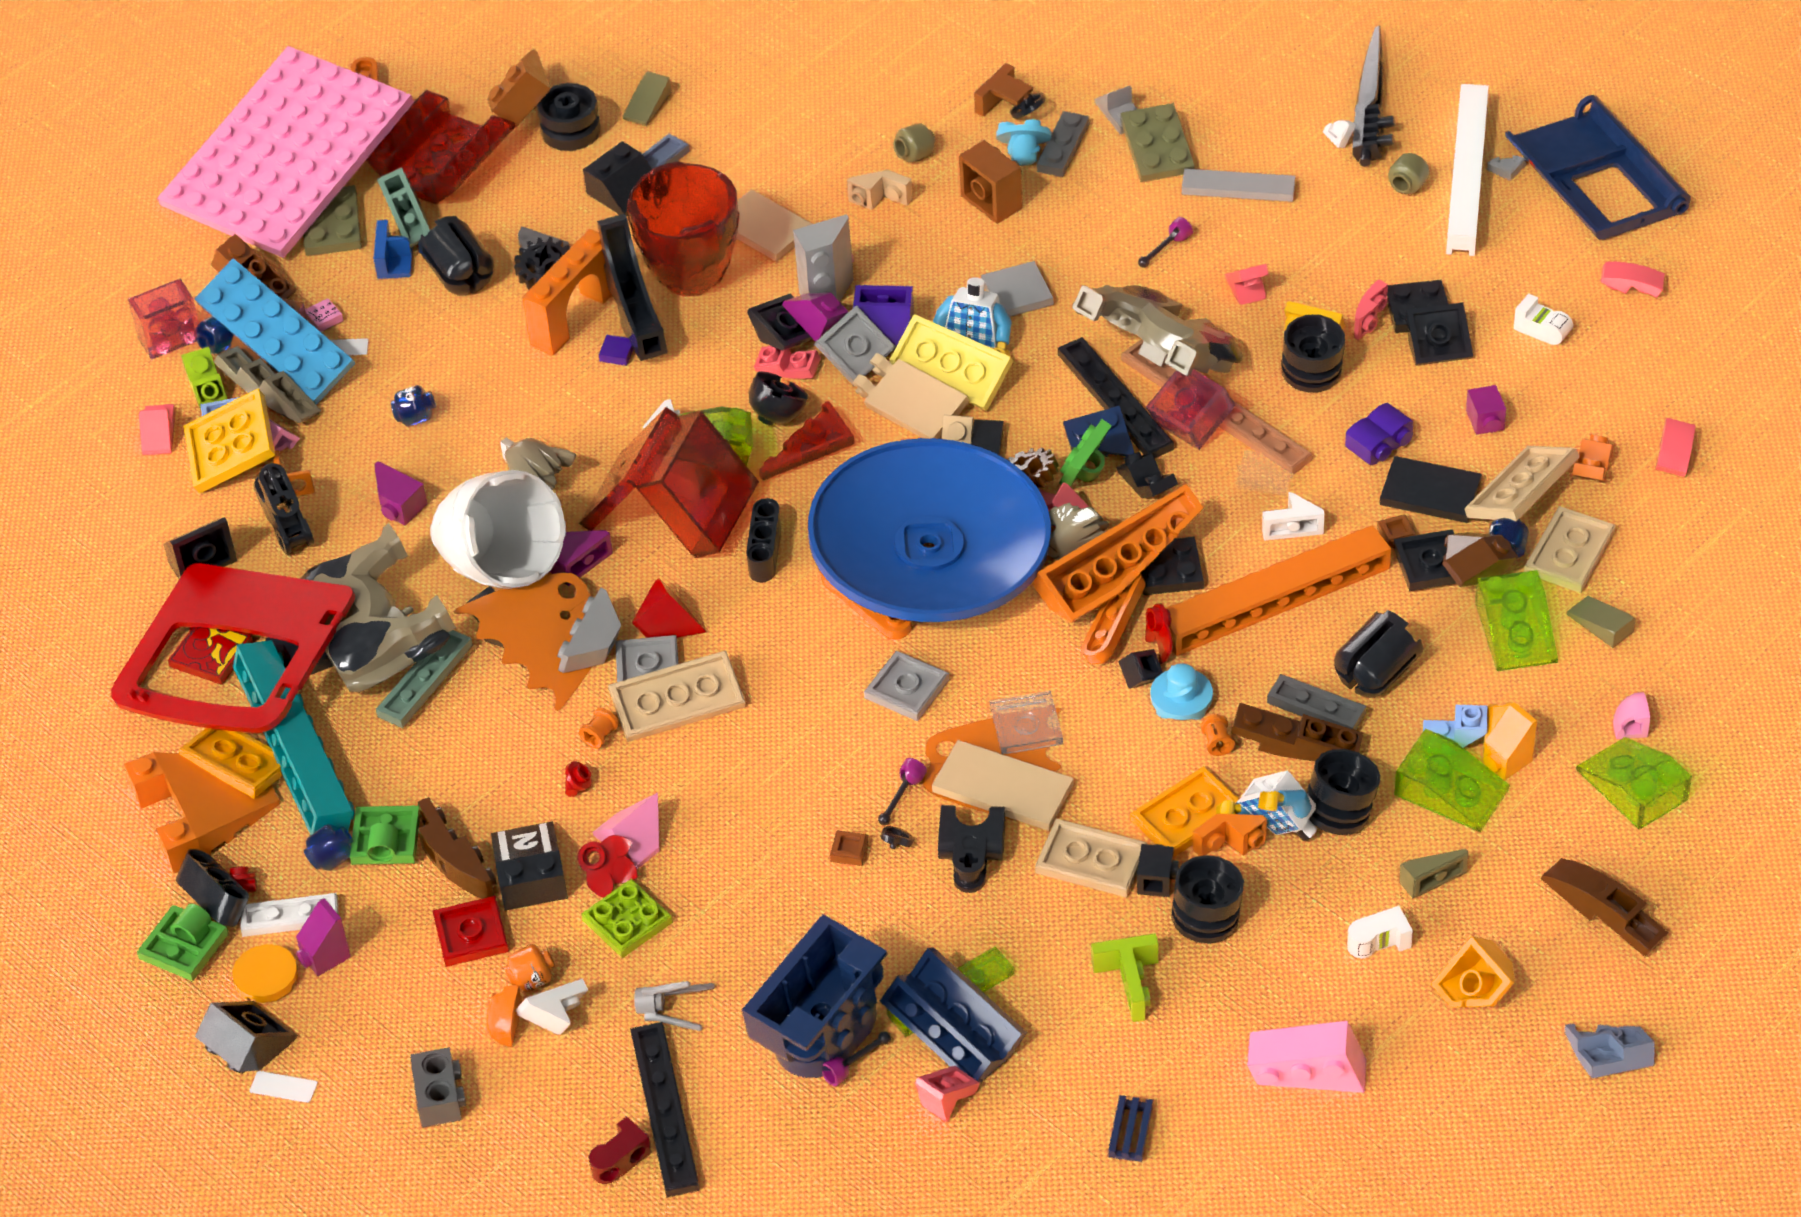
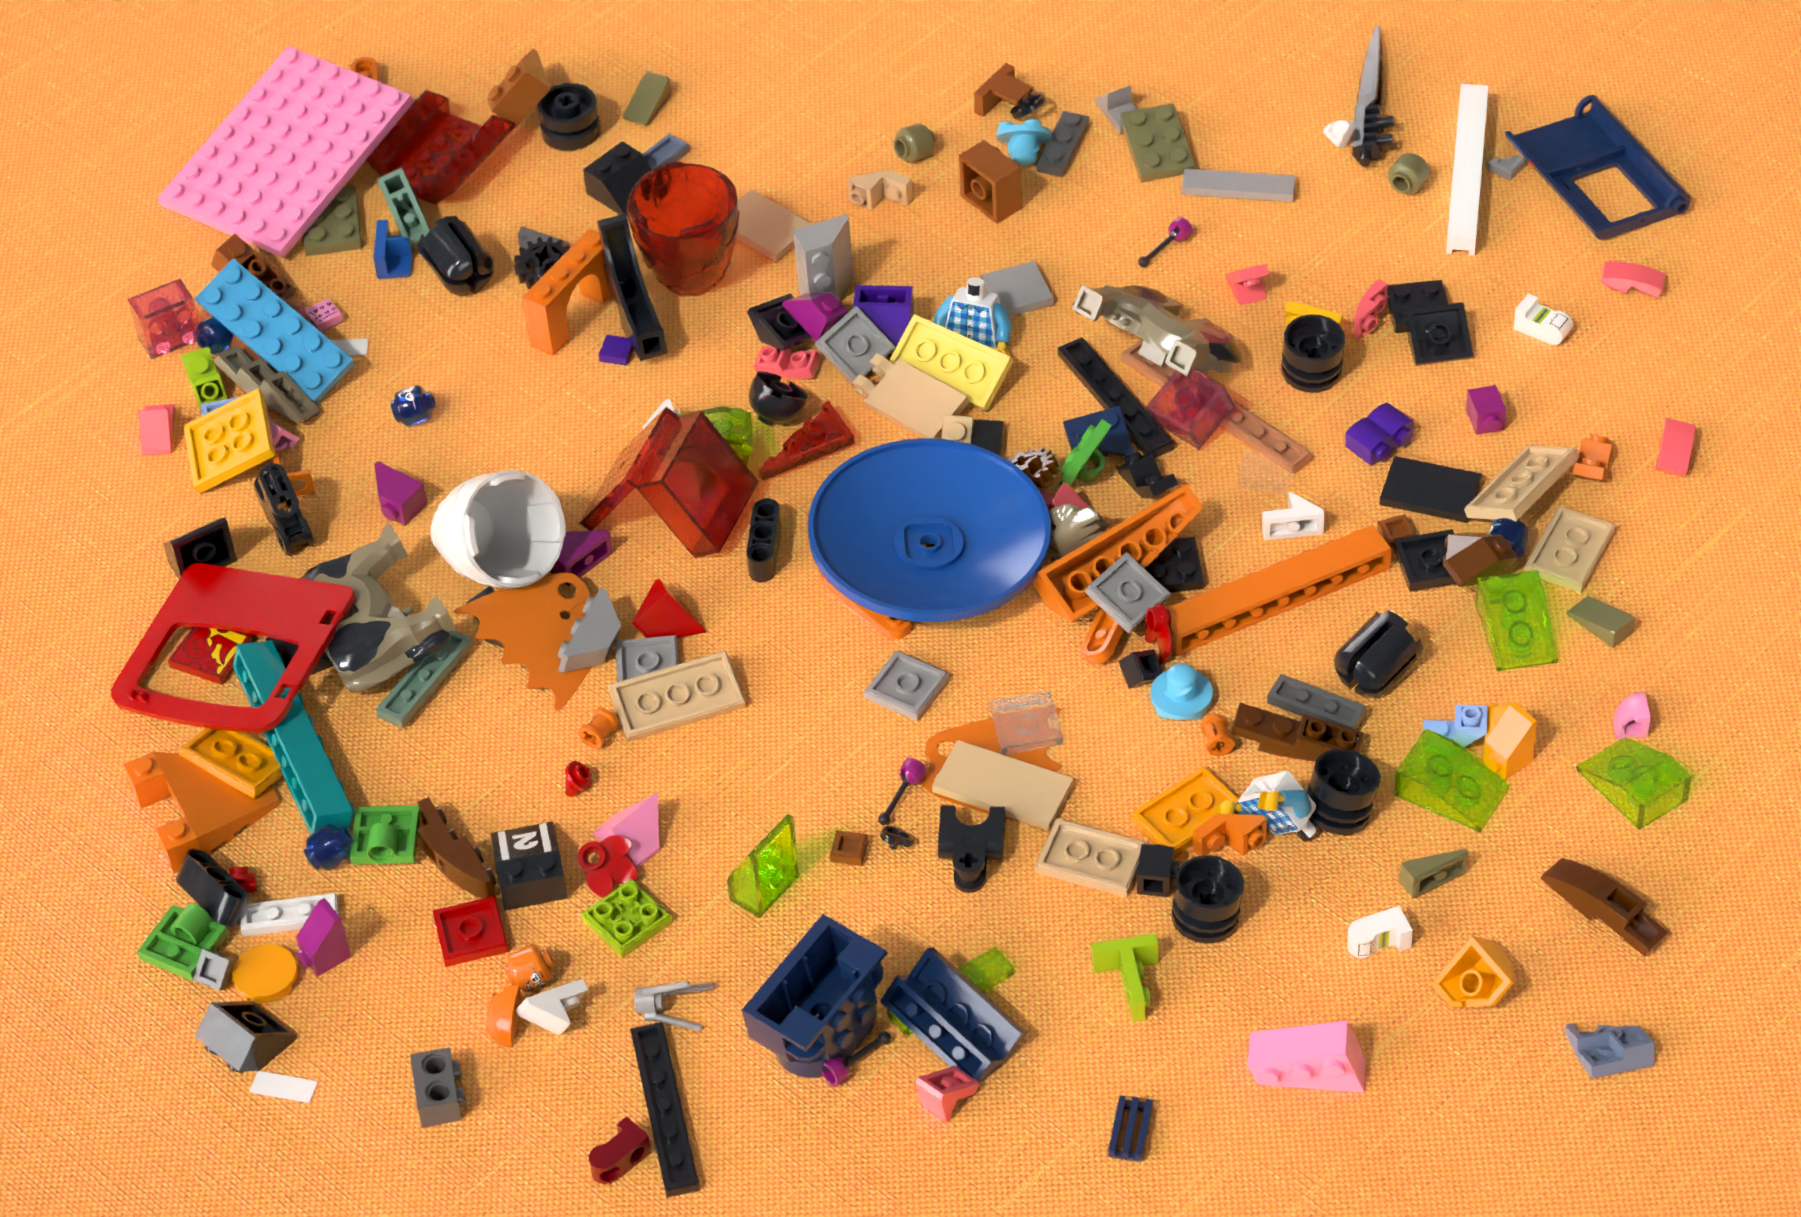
(213, 969): none -> plate
(536, 458): dark tan piece -> none
(766, 870): none -> clear neon green slope
(1127, 592): none -> light grey tile

